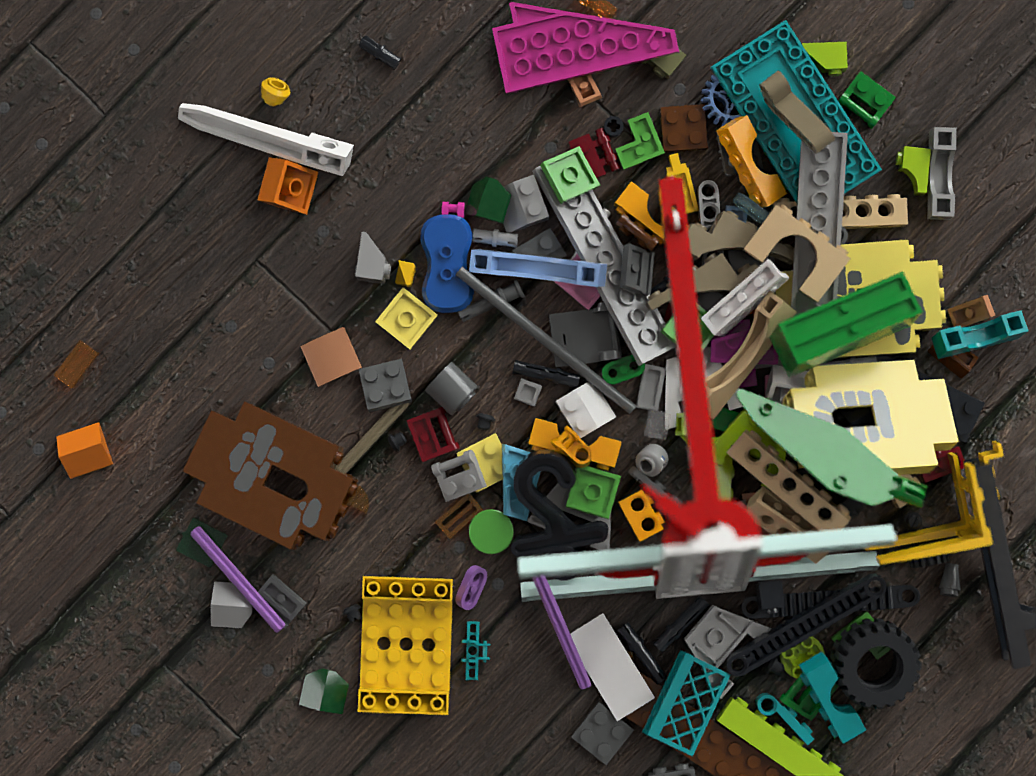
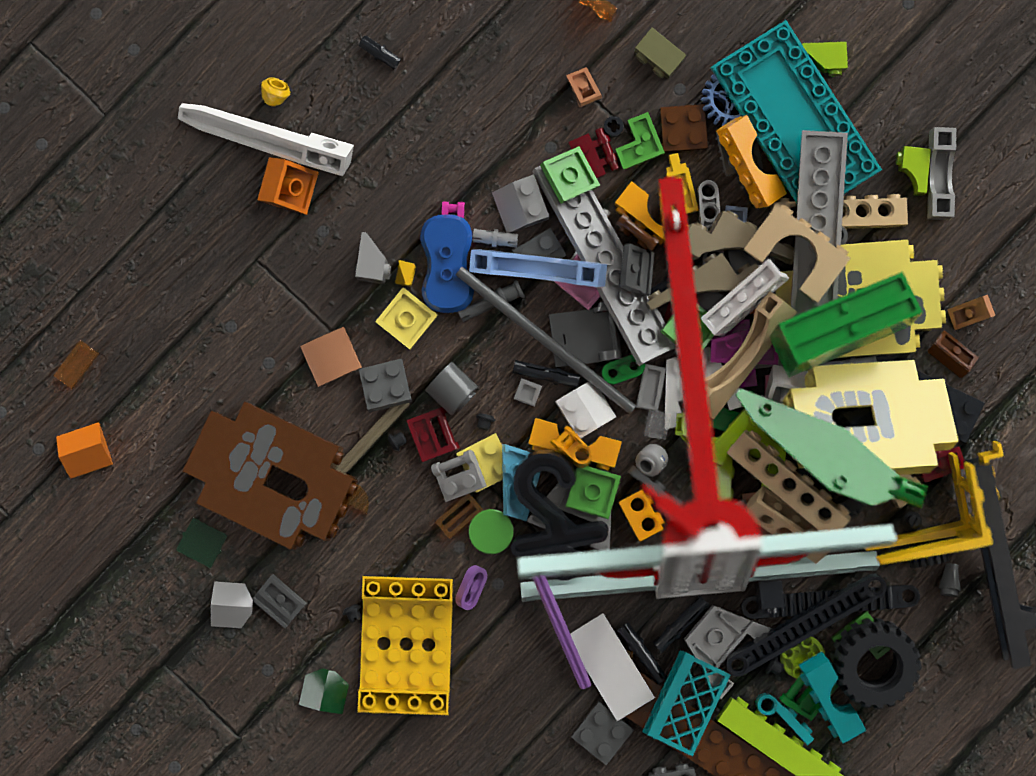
(237, 579): medium lavender axle -> none
(476, 644): teal piece -> none
(488, 200): dark green slope -> none
(563, 45): dark pink wing -> none
(750, 208): clear light blue tile -> none
(795, 113): dark tan beam -> none
(870, 94): green plate -> none
(966, 339): teal arch -> none

